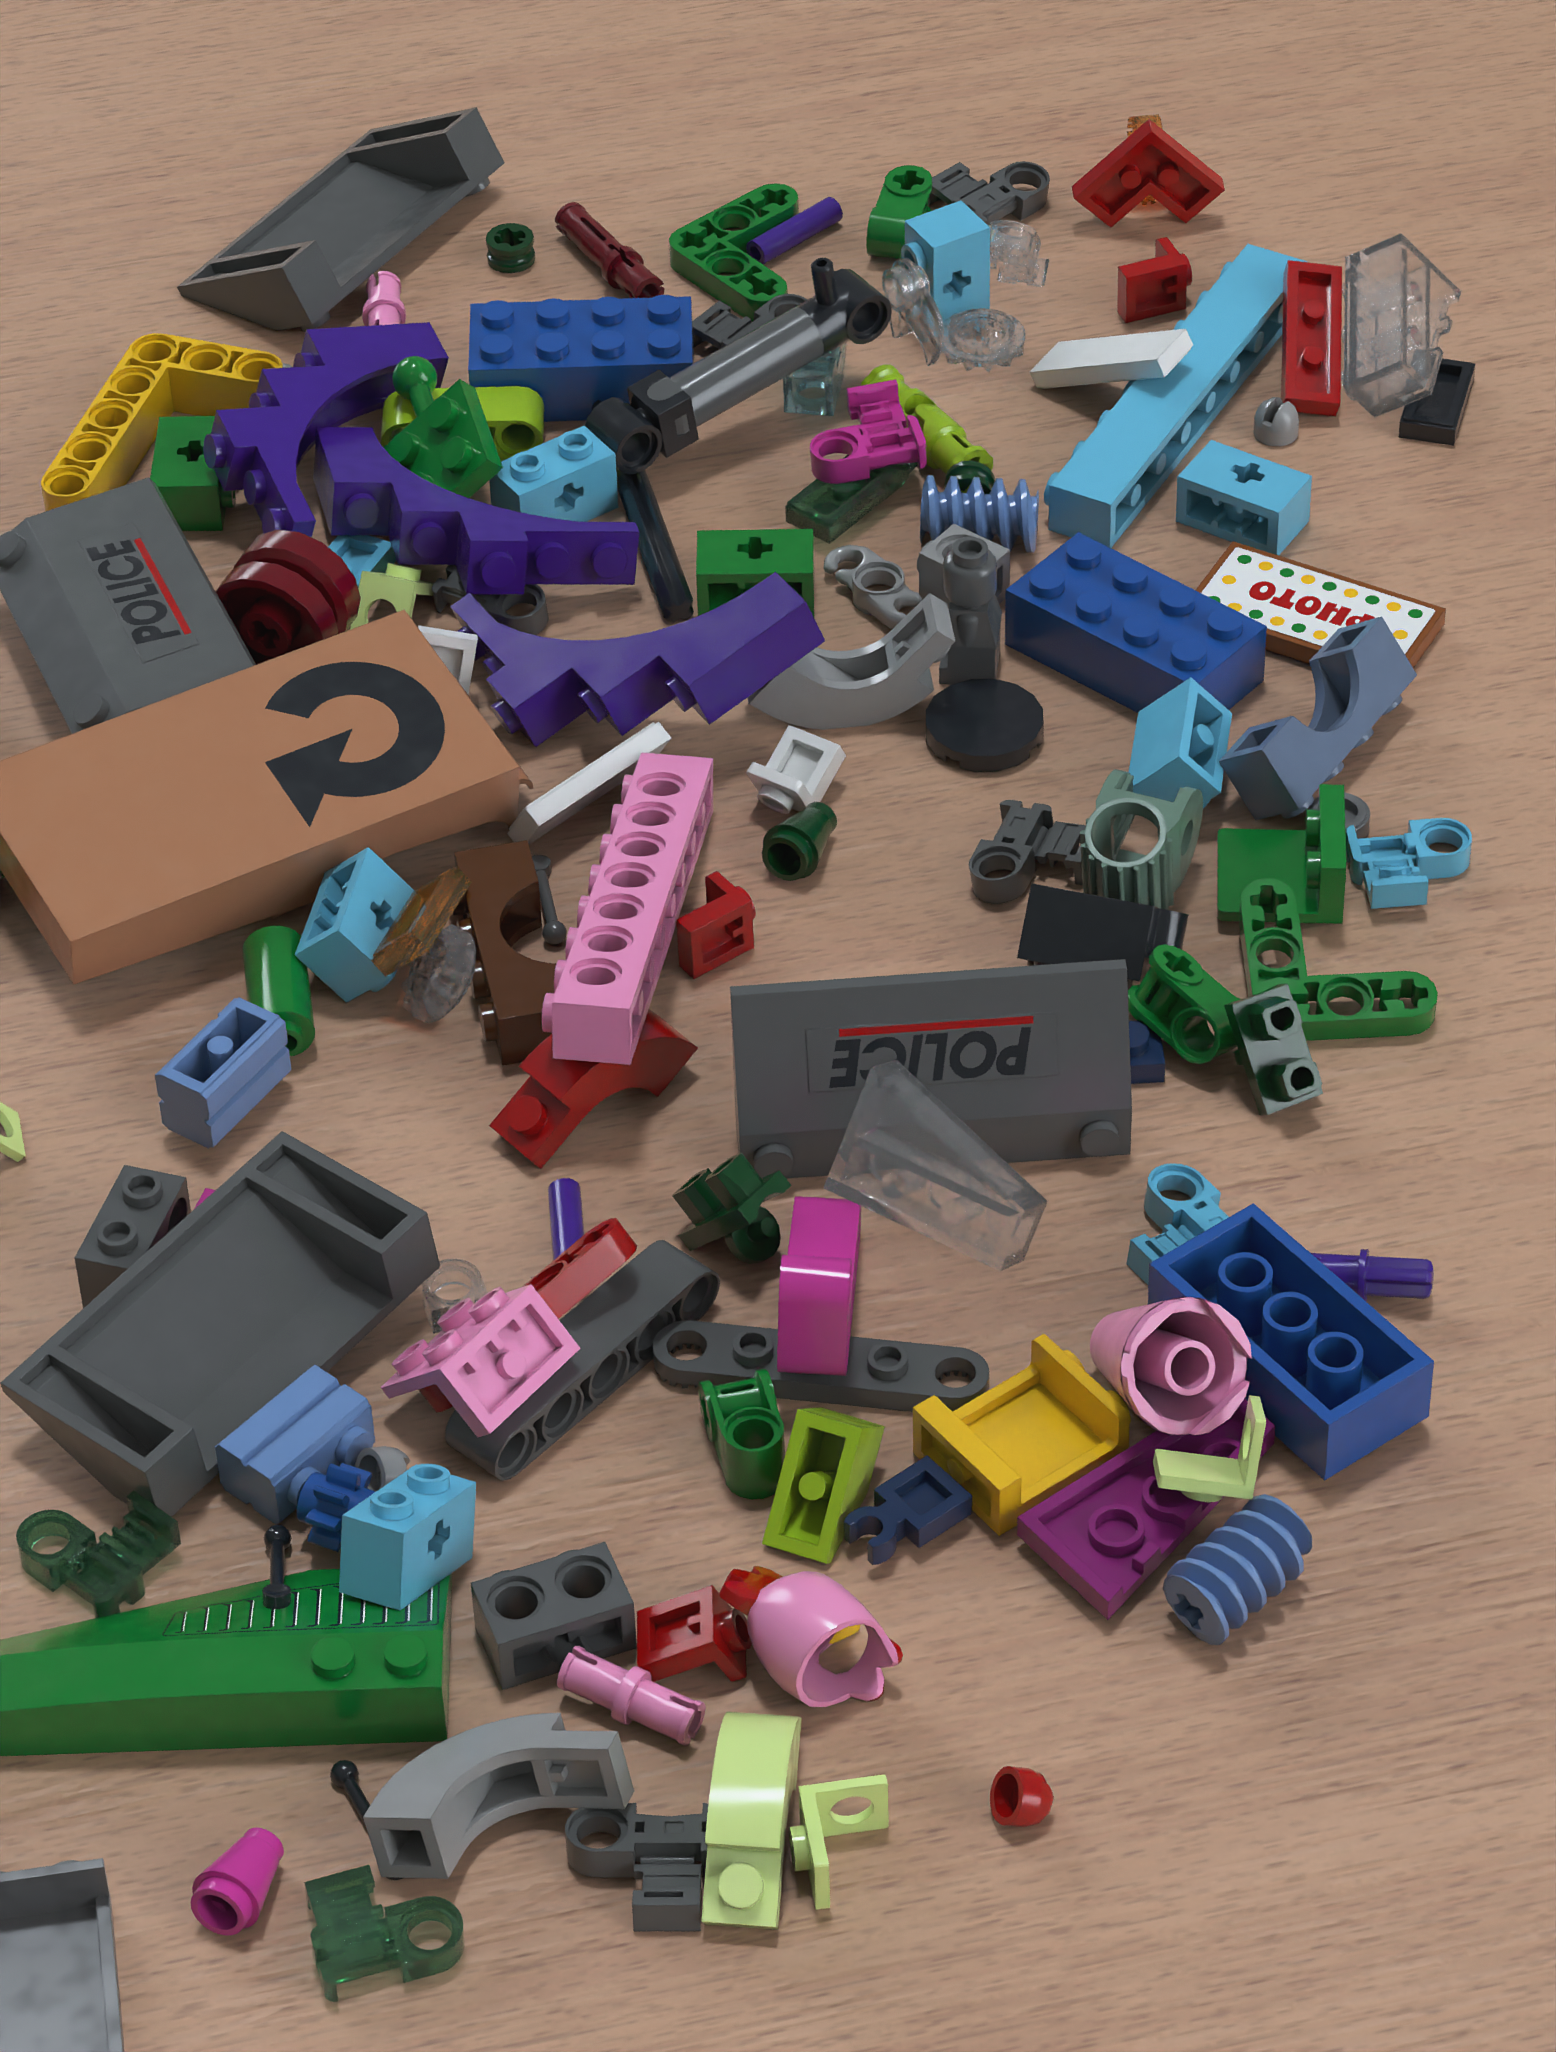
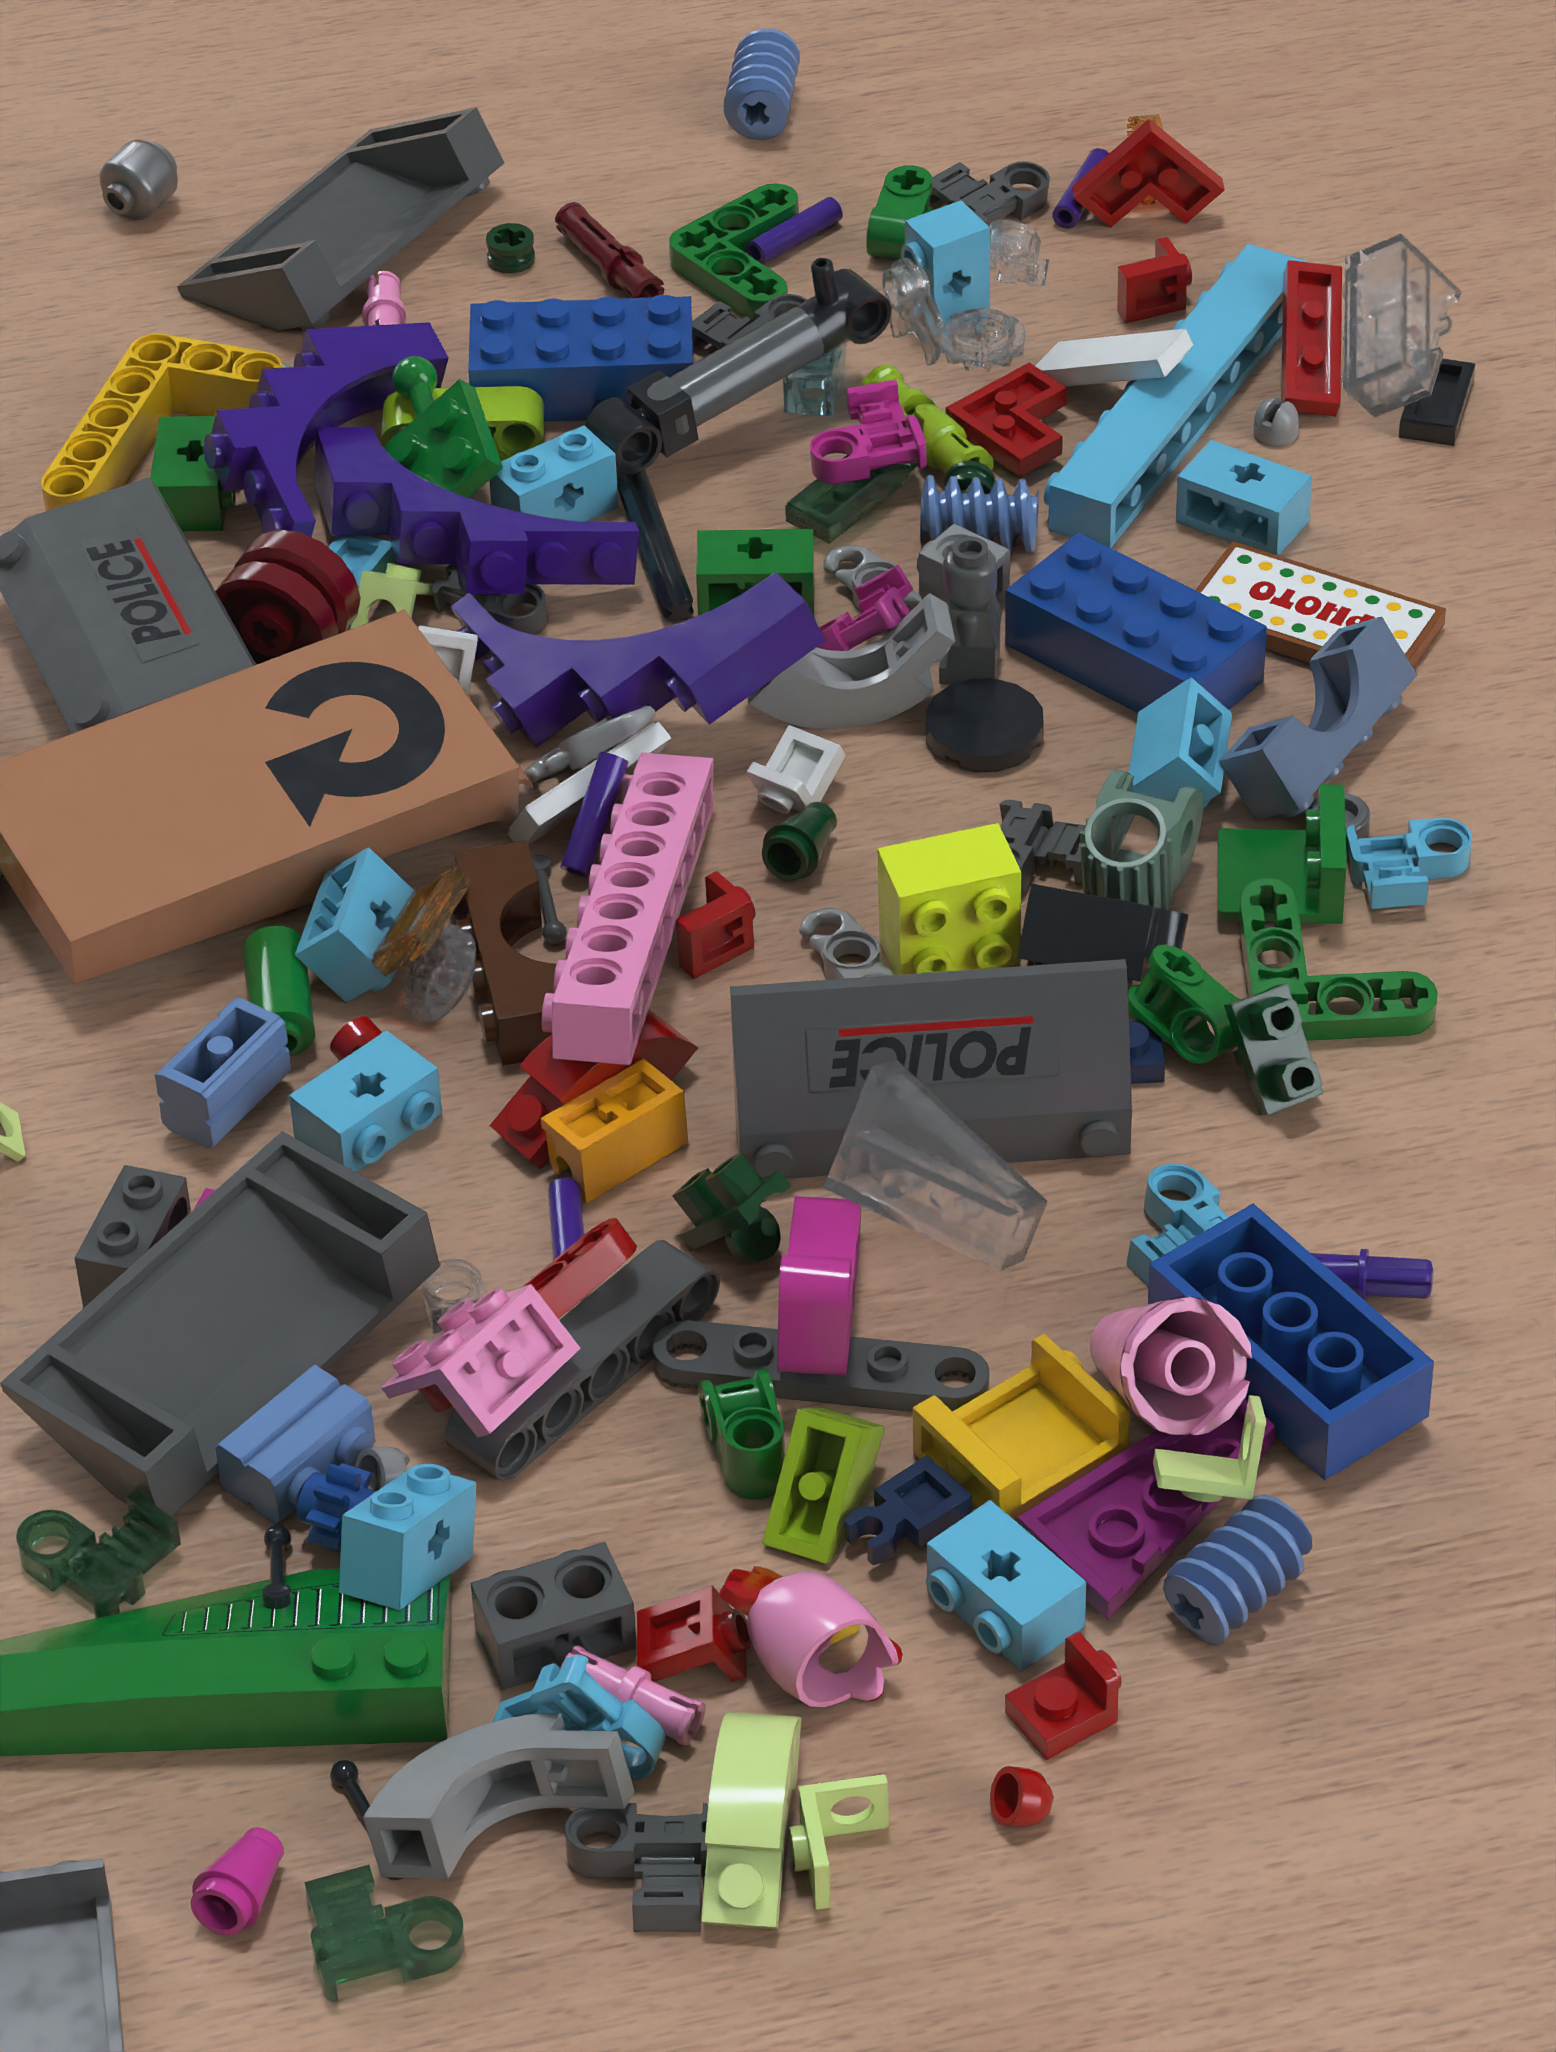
(138, 179): none -> flat silver head
(353, 1036): none -> red hinge
(367, 1102): none -> medium azure brick
(588, 743): none -> light grey piece
(590, 1708): none -> medium azure piece
(594, 814): none -> dark purple piece
(617, 1129): none -> light orange hinge
(761, 84): none -> medium blue piece
(848, 939): none -> light grey piece
(881, 610): none -> dark pink piece
(950, 902): none -> neon yellow brick
(1005, 1585): none -> medium azure brick
(1008, 415): none -> red plate
(1068, 209): none -> dark purple piece
(1068, 1700): none -> red bracket

